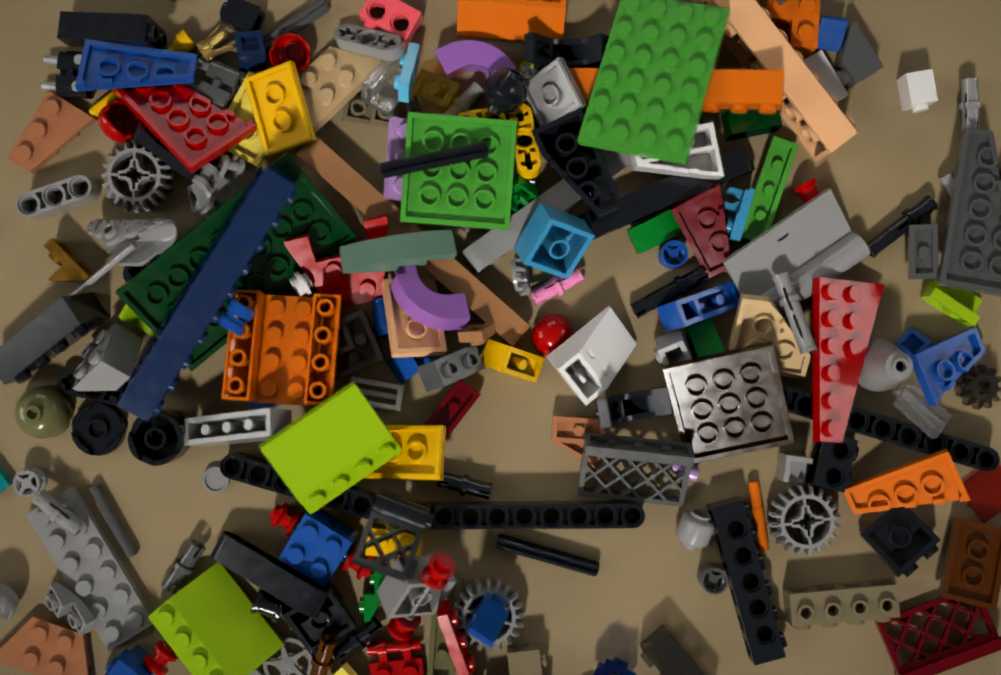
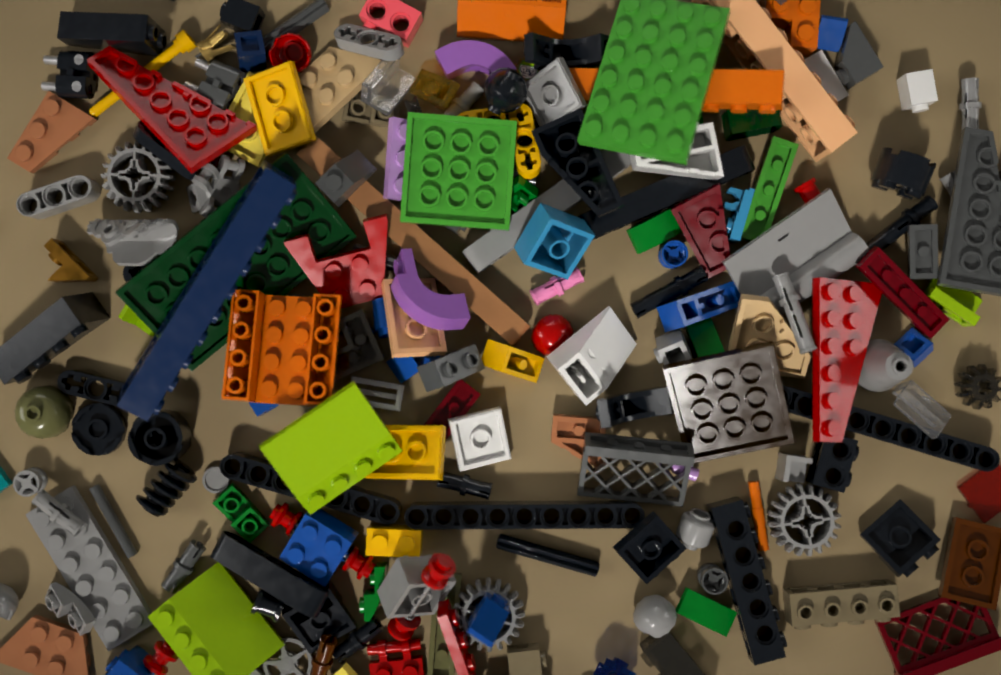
(105, 269): light grey axle -> none
(108, 361): light grey slope -> none
(118, 121): red hair -> none
(129, 66): blue wing -> none
(168, 489): none -> black piece
(232, 323): blue wheel -> none
(235, 427): light grey brick -> none
(241, 512): none -> green slope
(301, 283): white plate -> none
(346, 177): none -> dark grey slope
(398, 250): sand green slope -> none
(405, 517): black piece -> none
(409, 65): medium azure plate -> none
(434, 159): black axle -> none
(476, 333): medium nougat plate -> none
(479, 438): none -> white tile
(520, 276): light grey gear -> none
(649, 547): none -> black plate
(654, 616): none -> light grey hair
(706, 612): none -> green slope
(902, 292): none -> dark red plate
(903, 172): none -> black brick
(912, 484): orange wing -> none
(945, 361): blue wing -> none

